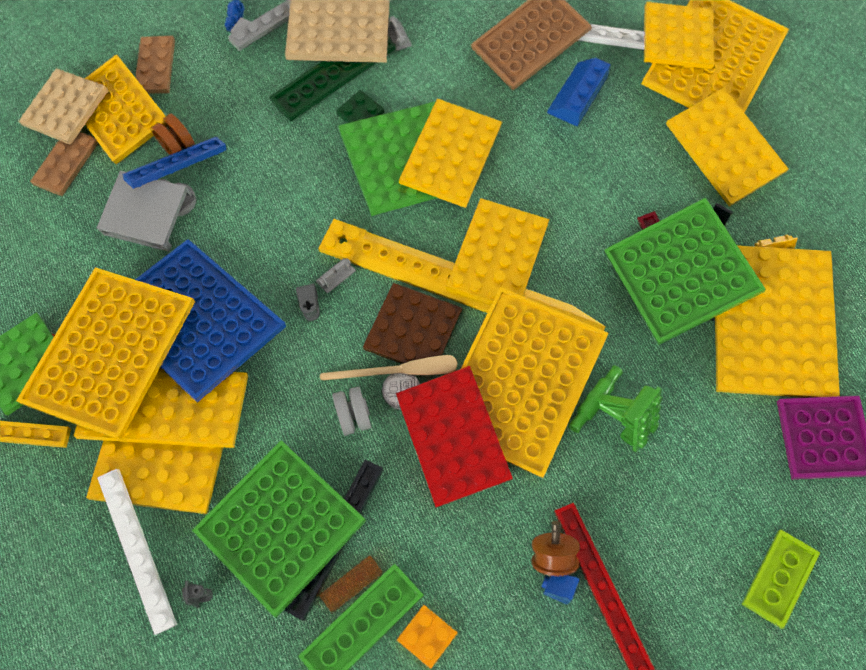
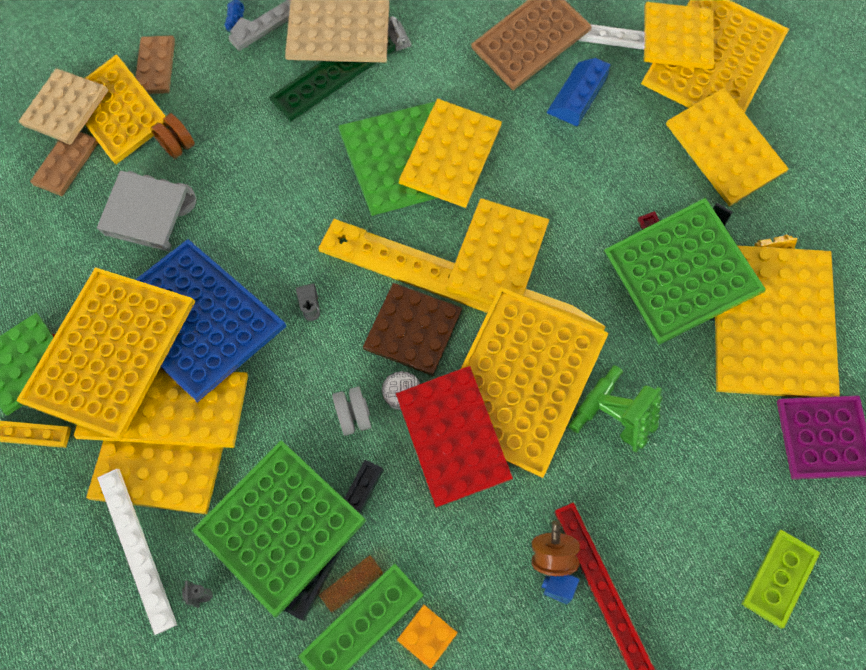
(174, 162): blue plate -> none
(336, 275): light grey hinge -> none
(359, 107): dark green plate -> none
(426, 366): tan piece -> none

